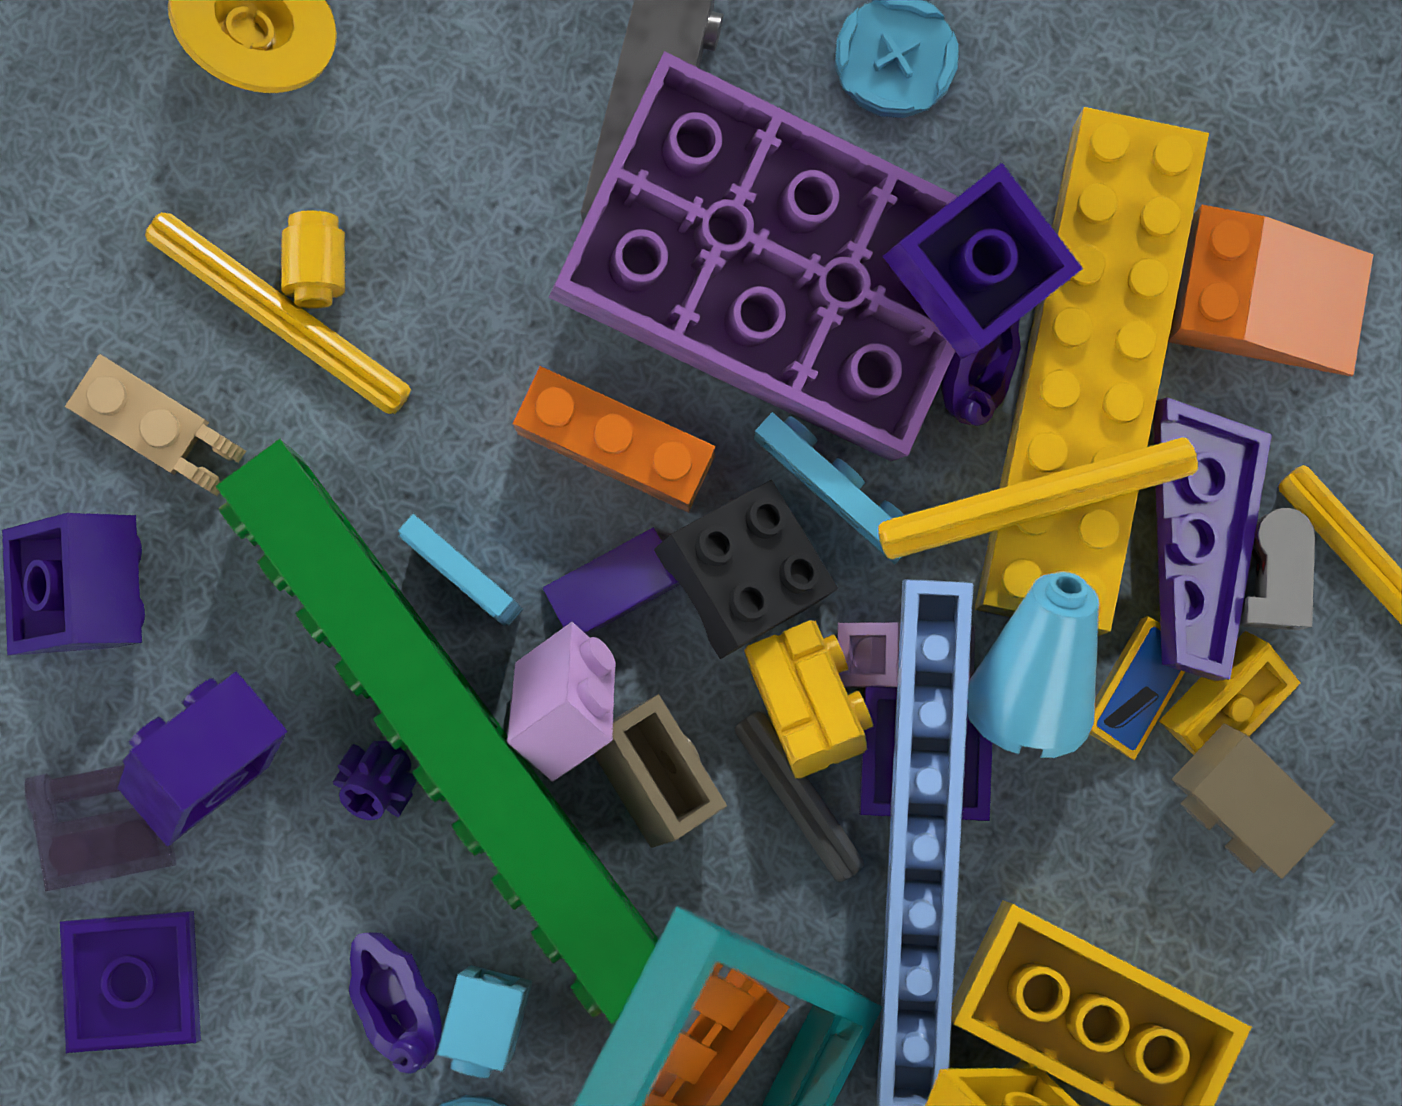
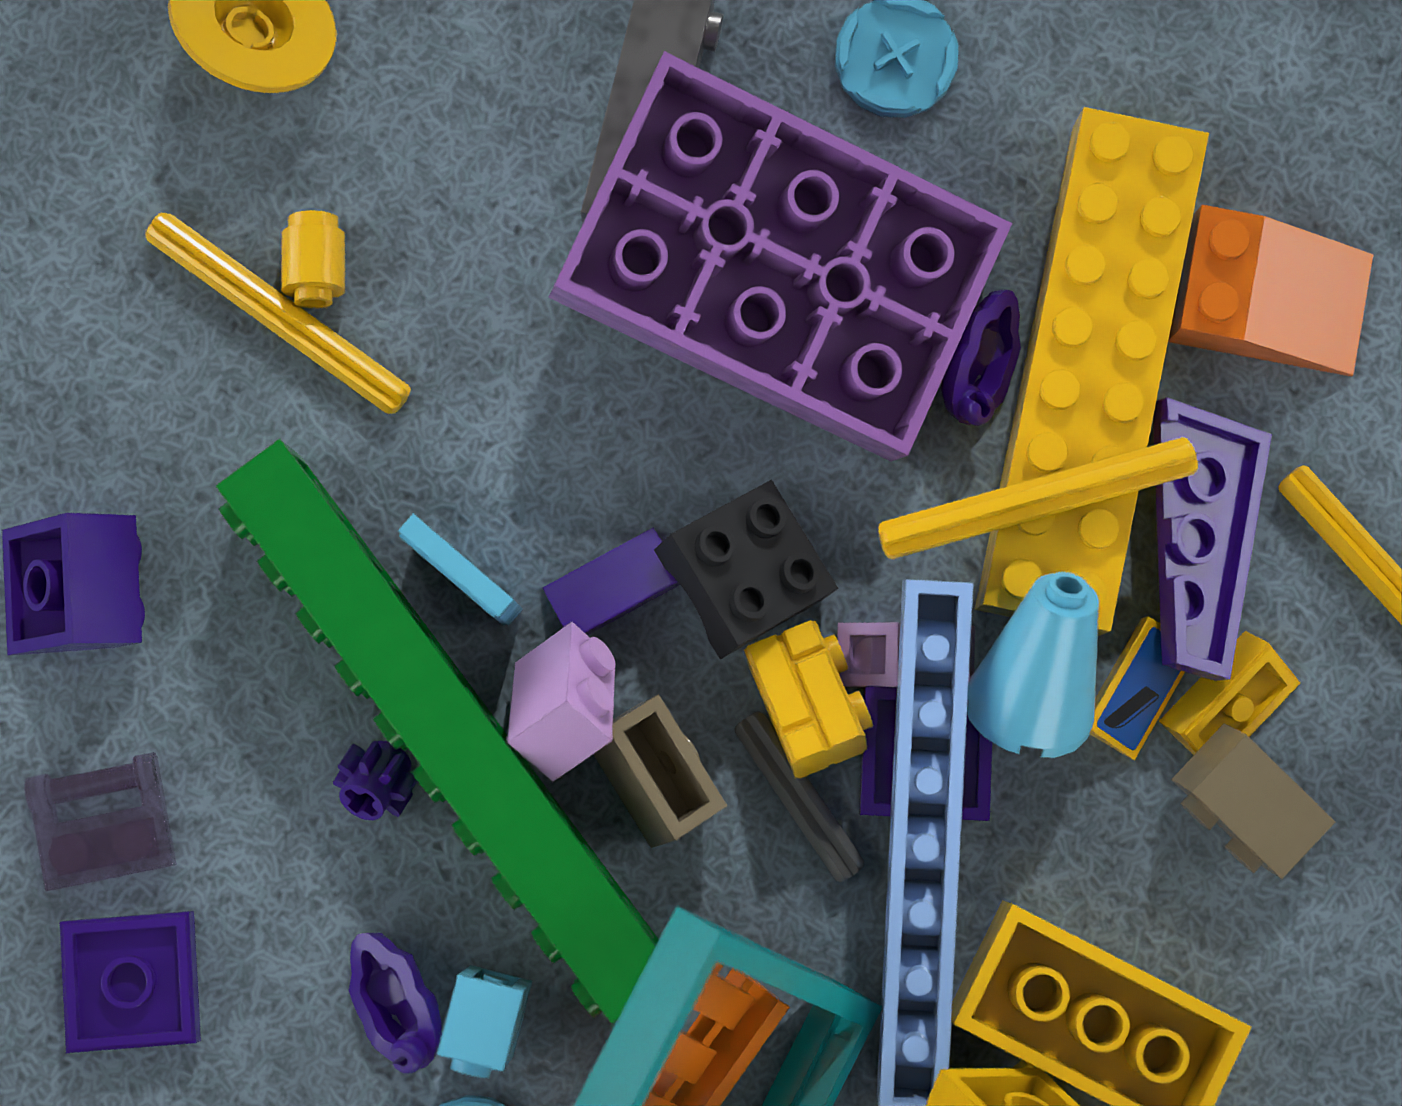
(148, 421): tan hinge -> none
(199, 756): dark purple brick -> none
(614, 439): orange brick -> none
(833, 483): medium azure plate -> none
(982, 262): dark purple brick -> none
(1283, 572): light grey leg -> none

